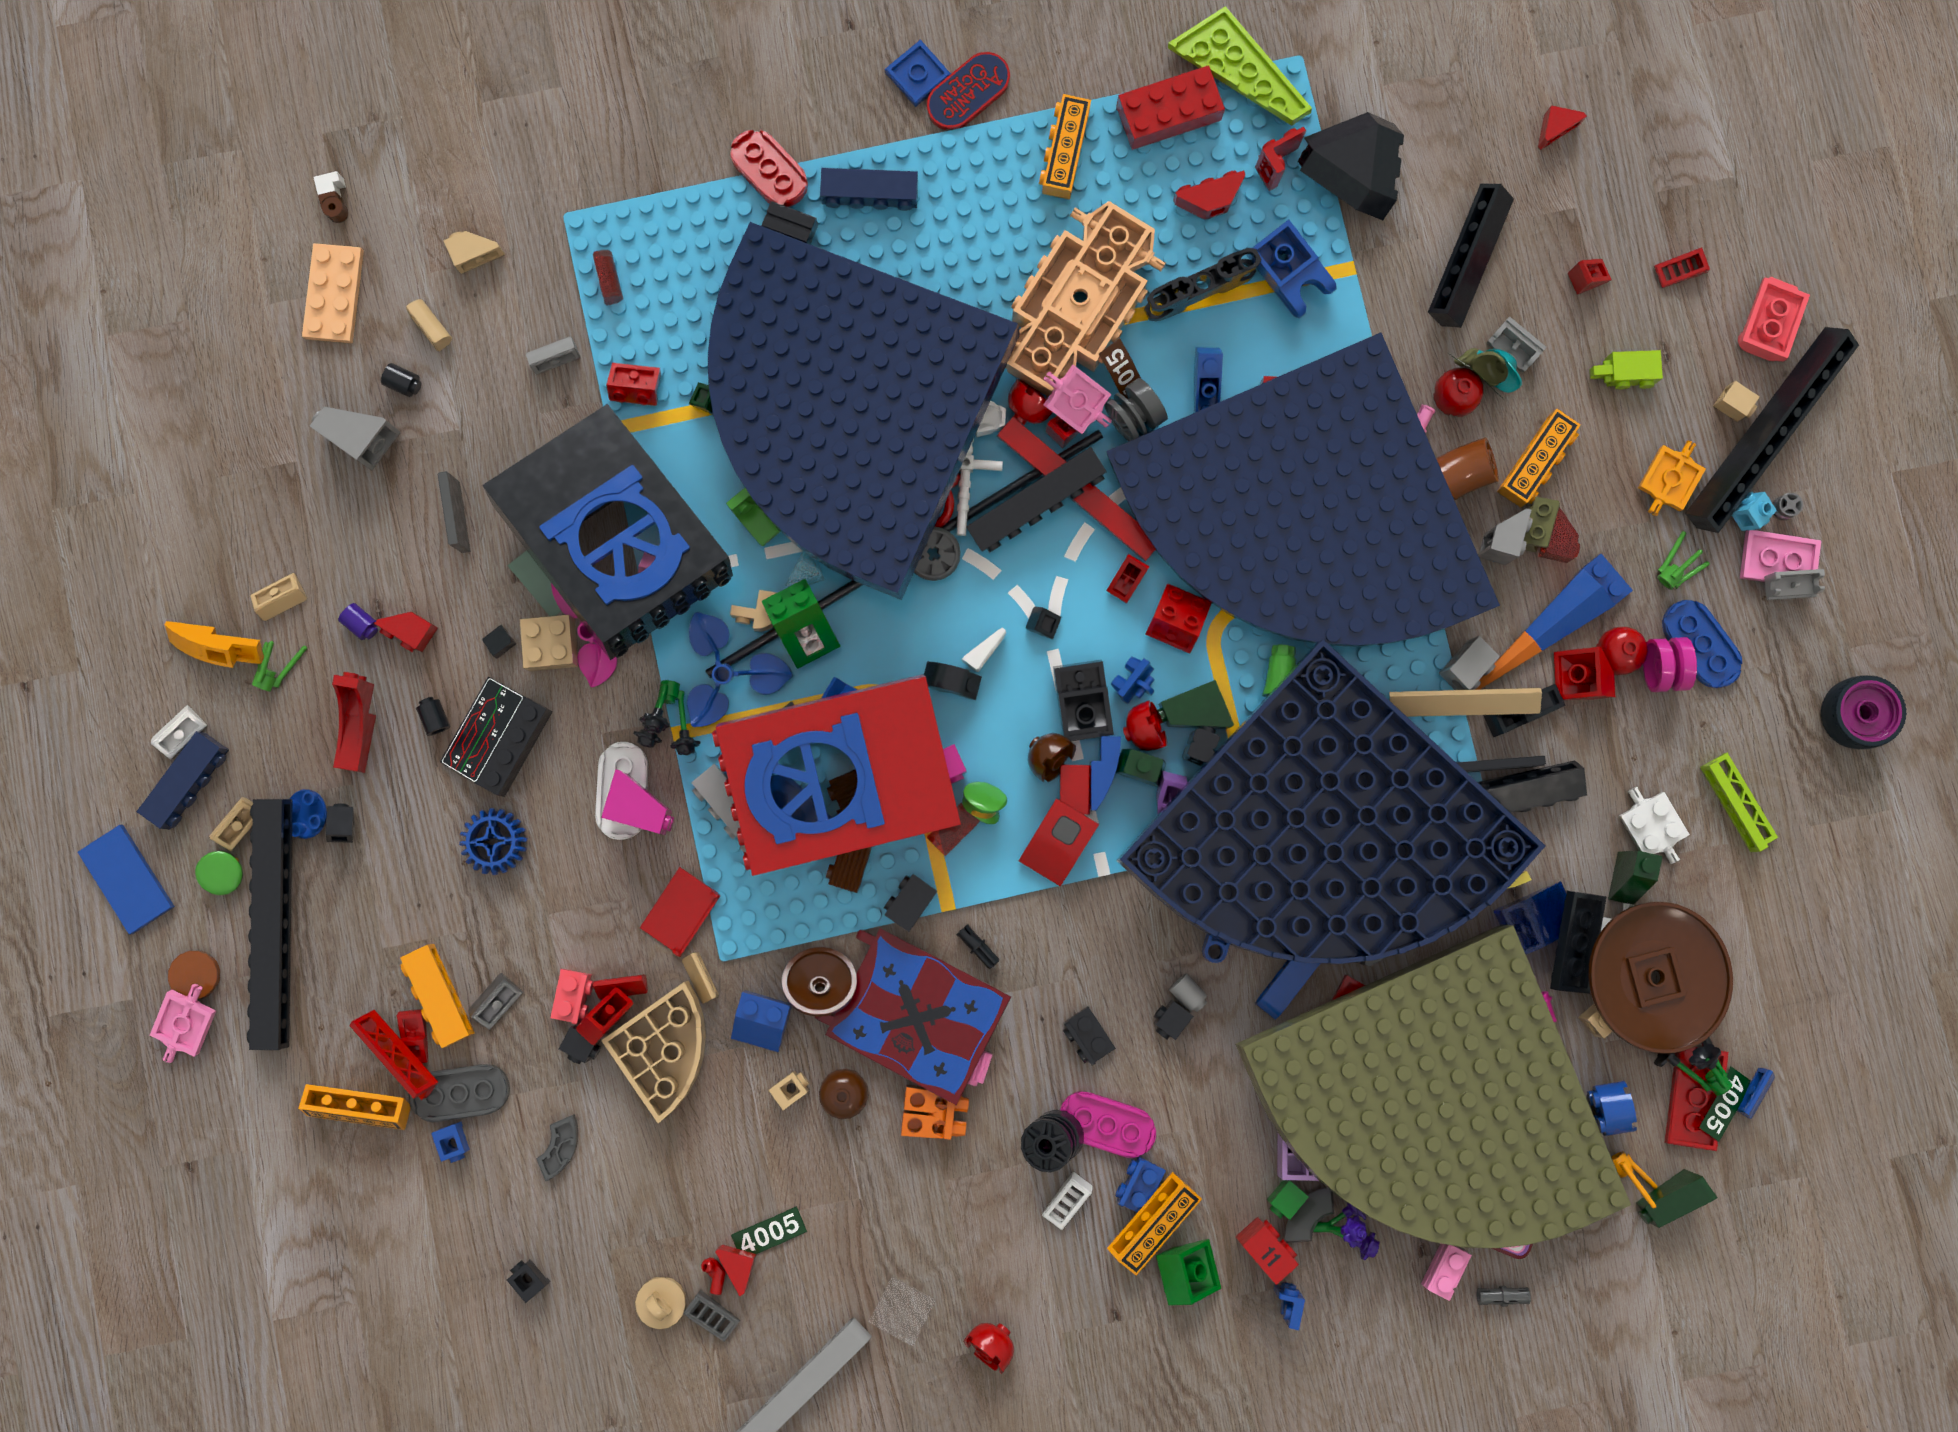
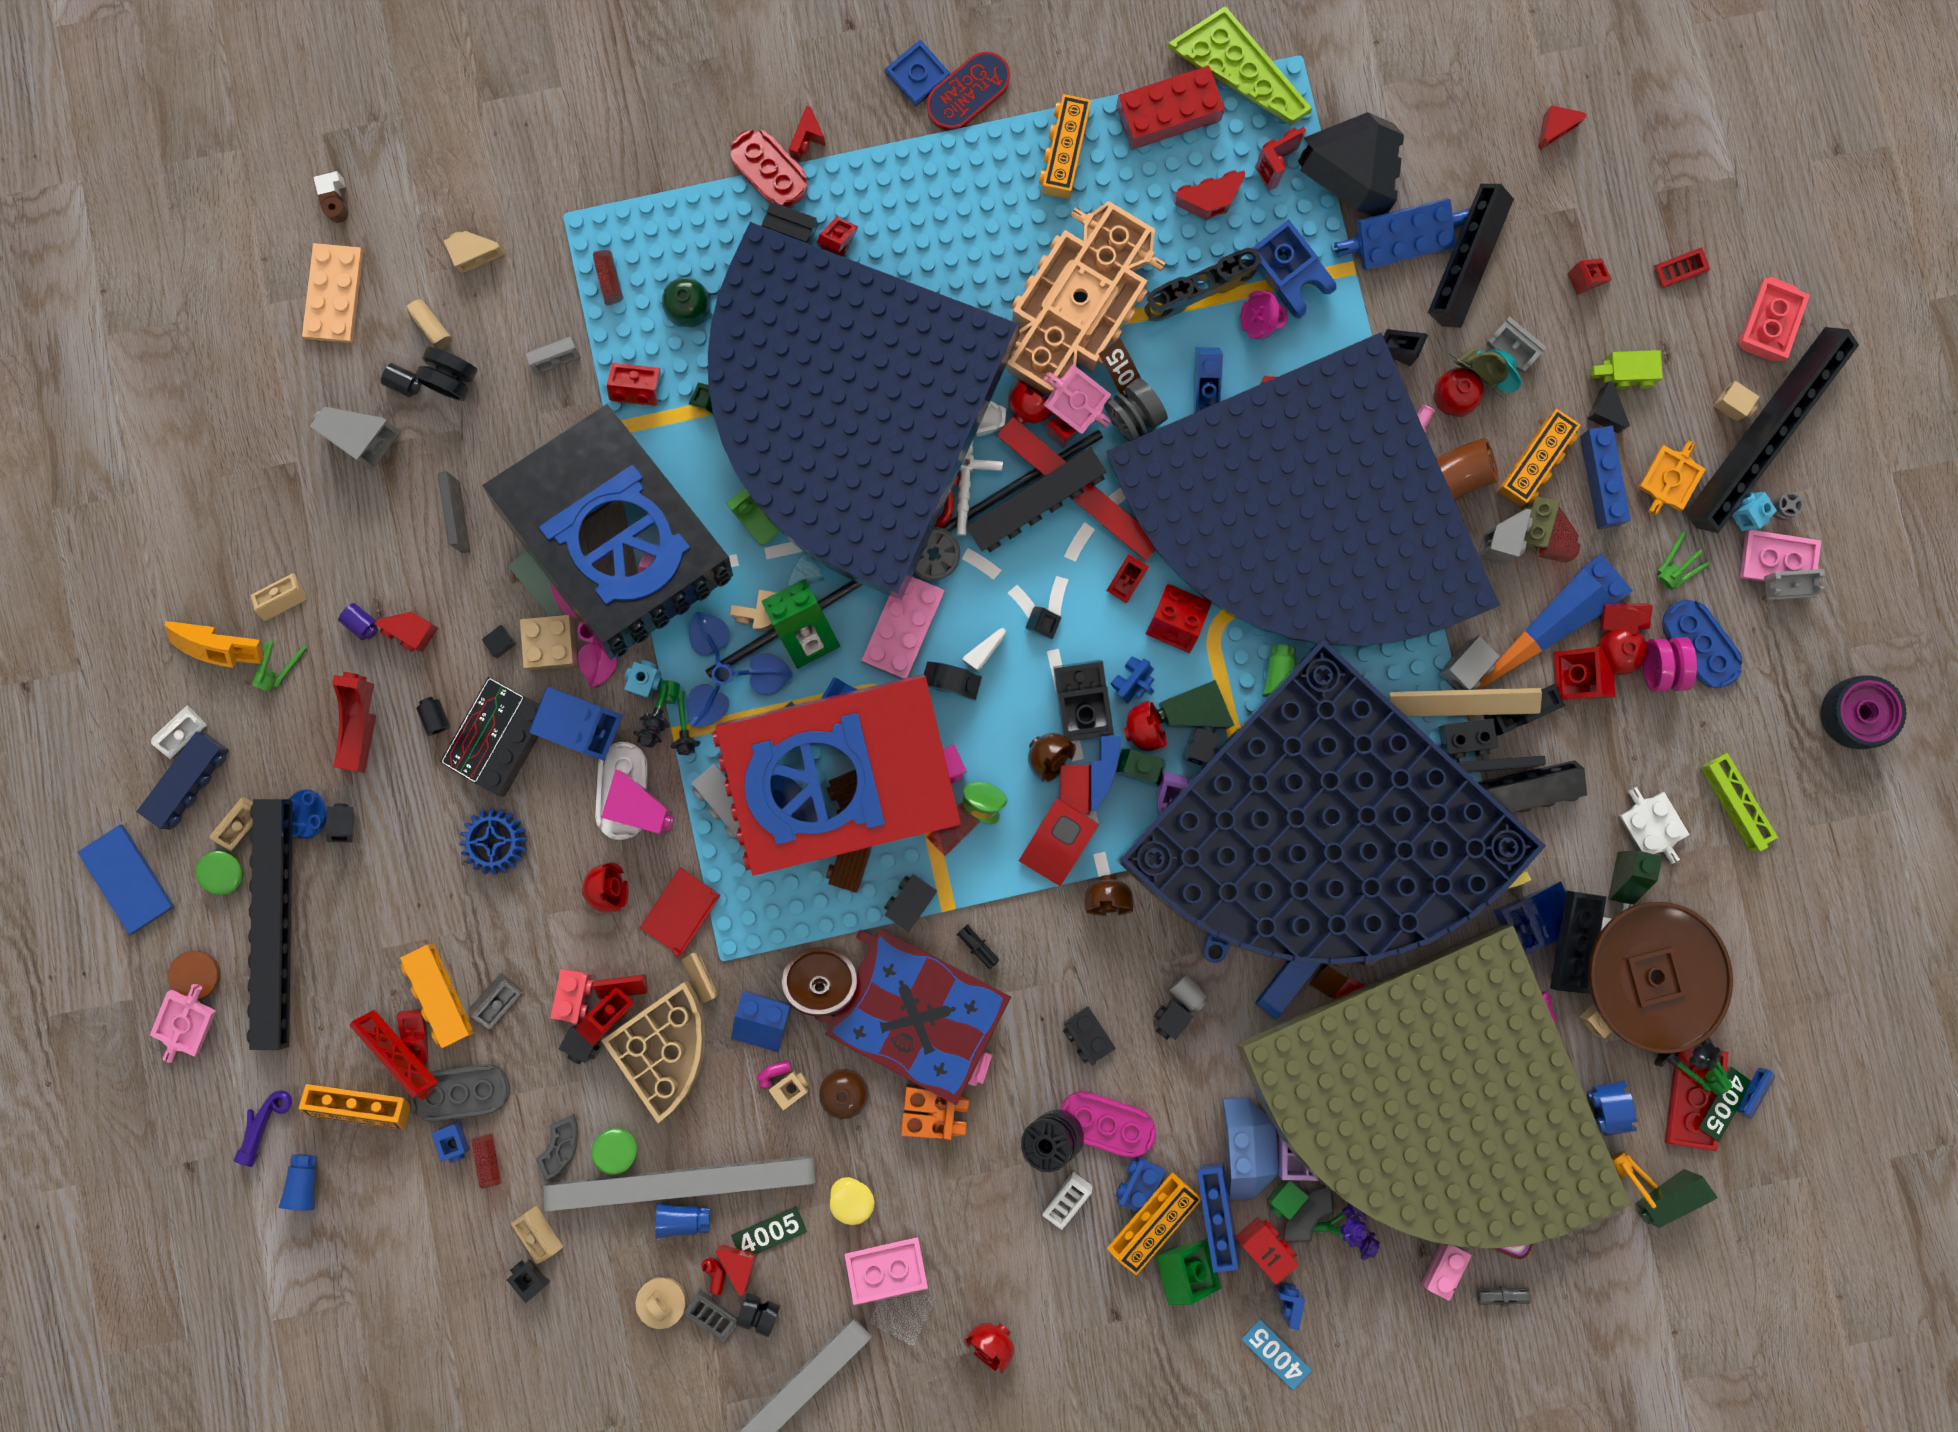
(255, 1127): none -> dark purple plant
(300, 1183): none -> blue plant
(445, 373): none -> black wheel
(486, 1160): none -> clear red brick
(537, 1235): none -> tan slope
(575, 723): none -> blue slope
(605, 889): none -> red cylinder
(614, 1151): none -> bright green piece
(648, 685): none -> medium azure brick
(679, 1183): none -> light grey beam
(681, 1220): none -> blue plant
(686, 302): none -> dark green cylinder
(758, 1315): none -> black wheel
(772, 1071): none -> dark pink arm
(807, 130): none -> red slope
(837, 236): none -> red slope
(851, 1201): none -> light yellow piece
(869, 188): dark blue brick -> none
(886, 1271): none -> bright pink plate
(903, 628): none -> bright pink plate
(1108, 897): none -> reddish brown cylinder
(1218, 1217): none -> blue brick
(1249, 1148): none -> medium blue wedge
(1262, 315): none -> dark pink tile
(1276, 1354): none -> dark azure sticker
(1331, 978): none -> reddish brown slope
(1404, 234): none -> blue plate
(1405, 345): none -> black slope
(1468, 737): none -> black brick
(1605, 477): none -> blue brick
(1609, 409): none -> black slope
(1626, 617): none -> red slope

